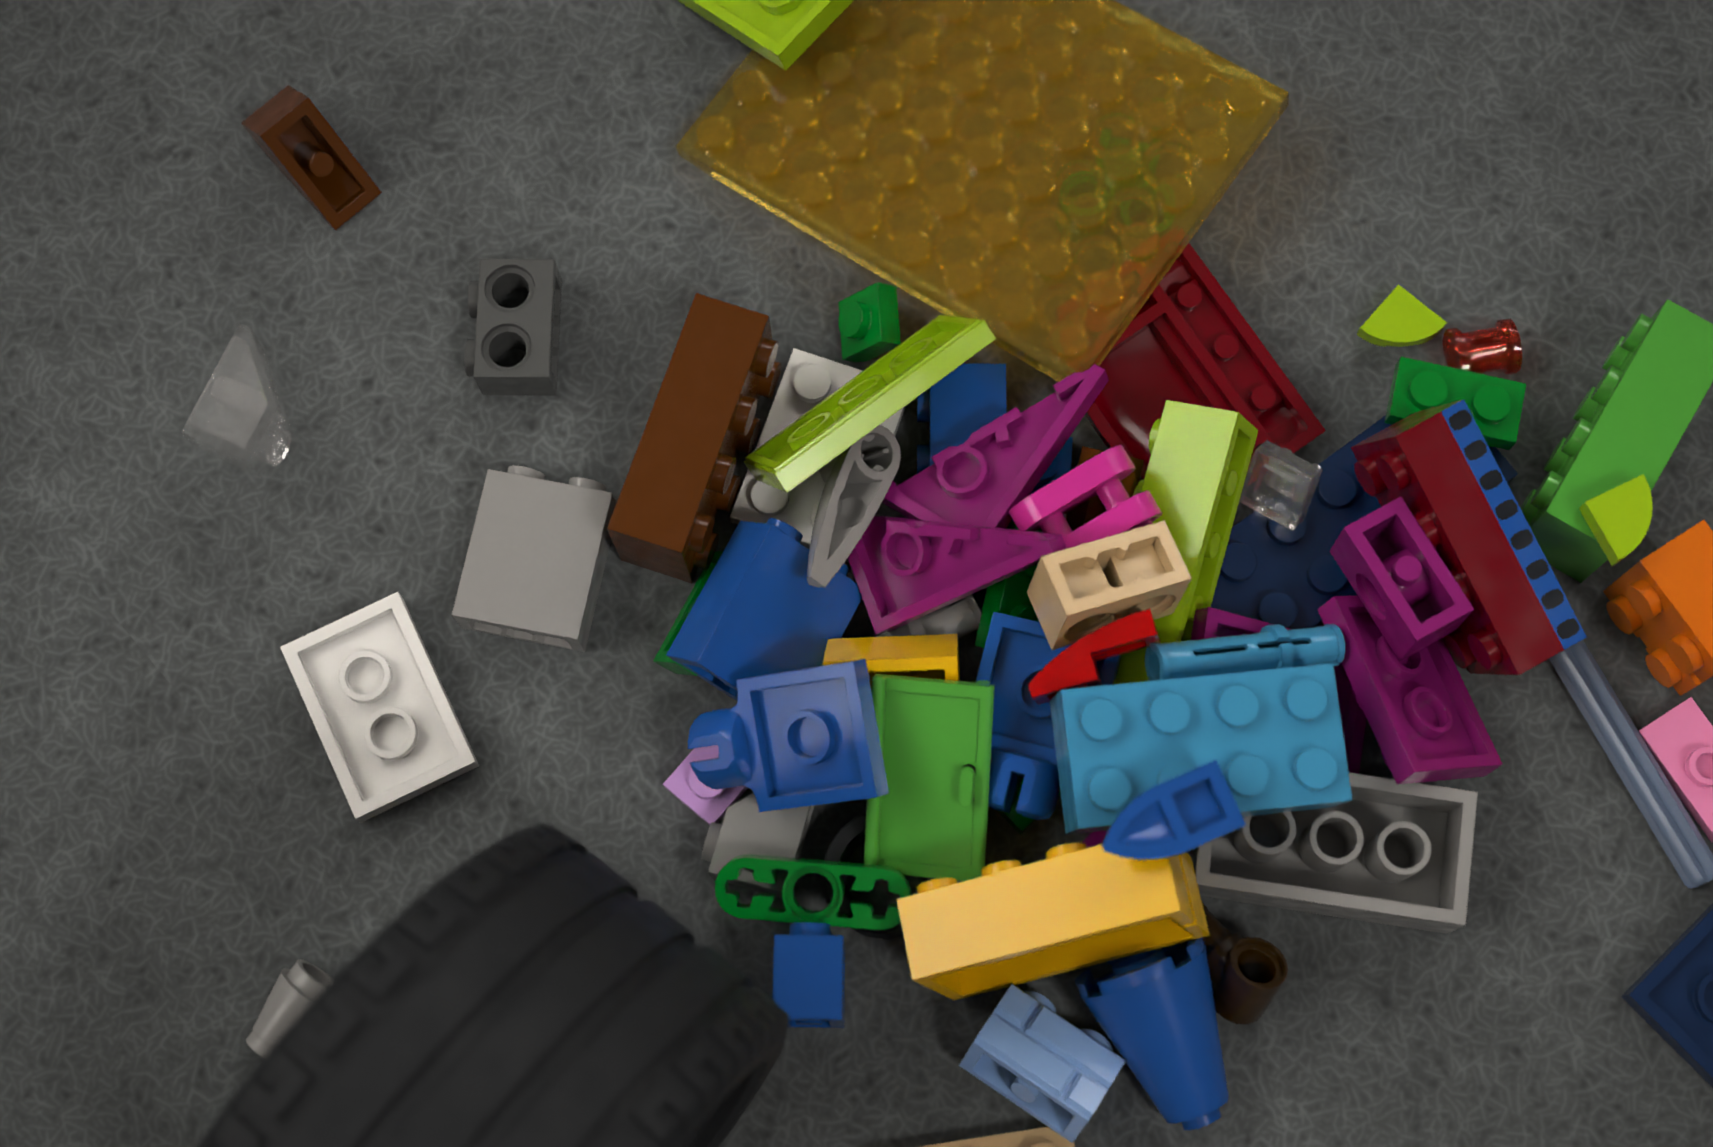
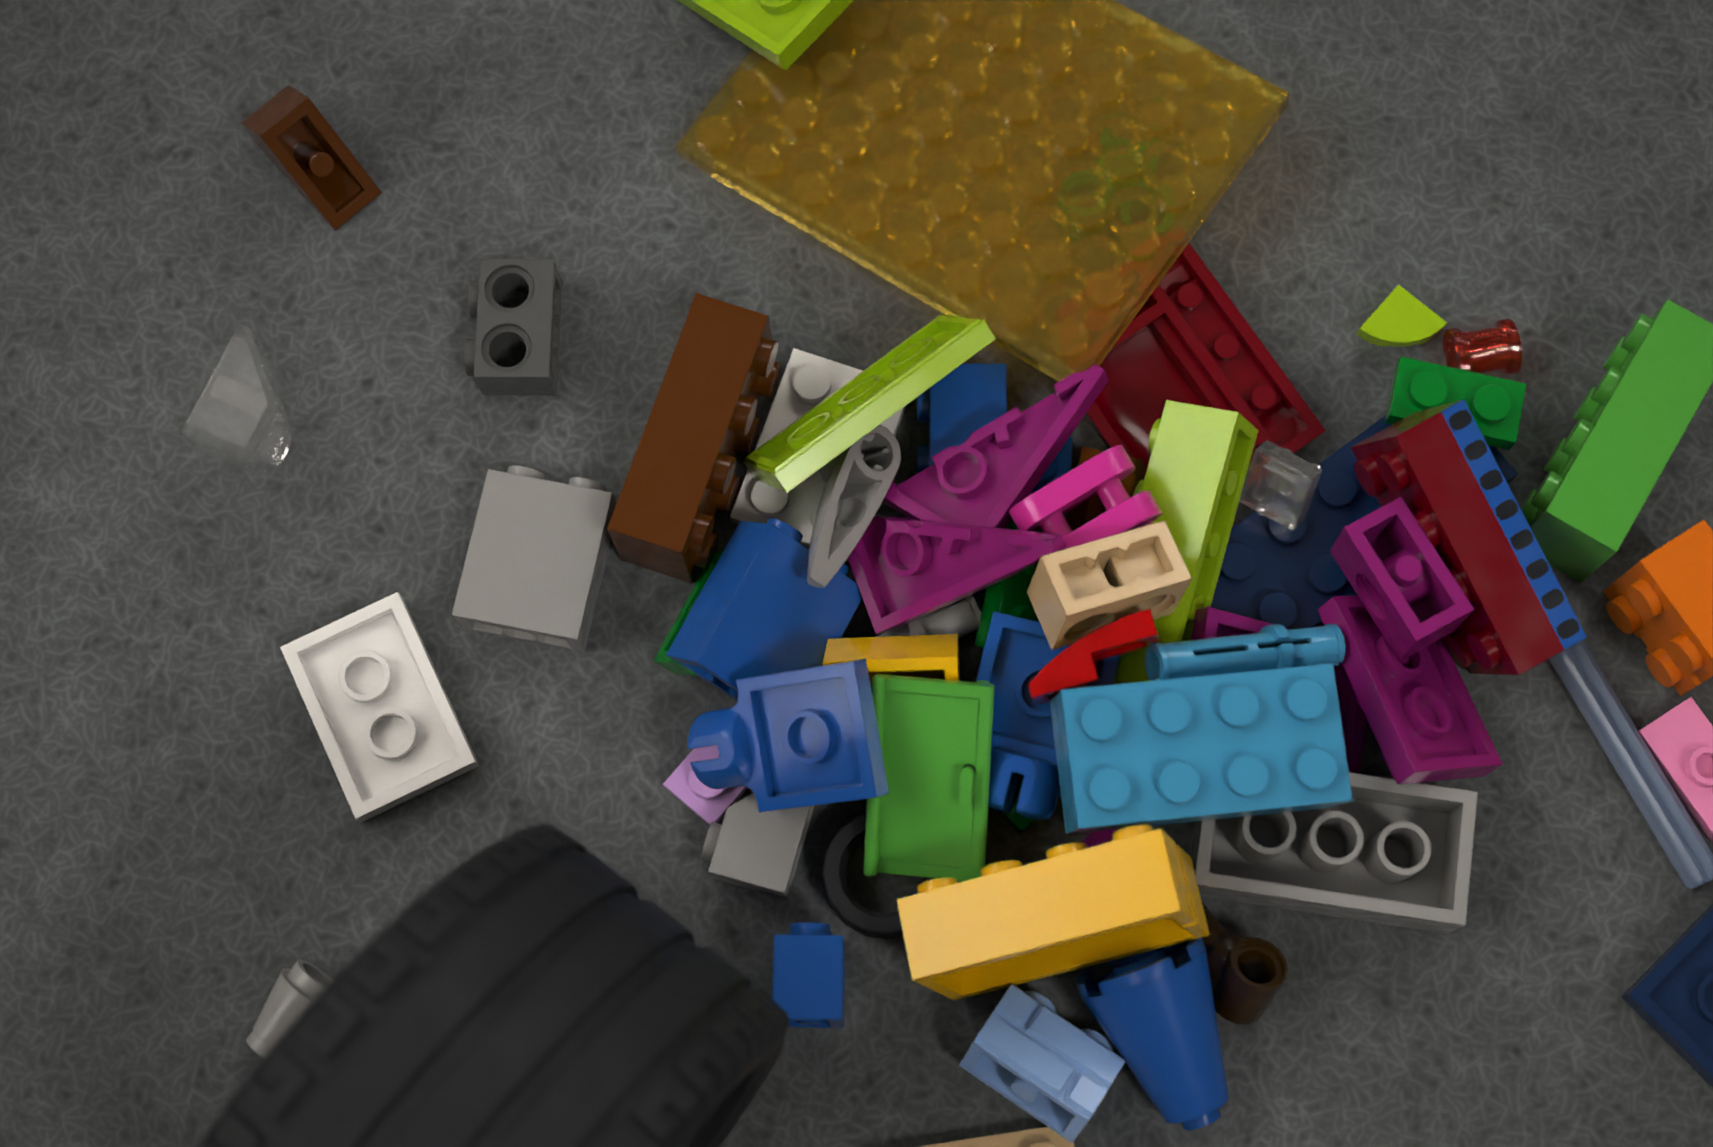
(764, 872): green beam -> none
(869, 323): green plate -> none
(1175, 816): blue plate -> none
(1620, 517): lime tile -> none

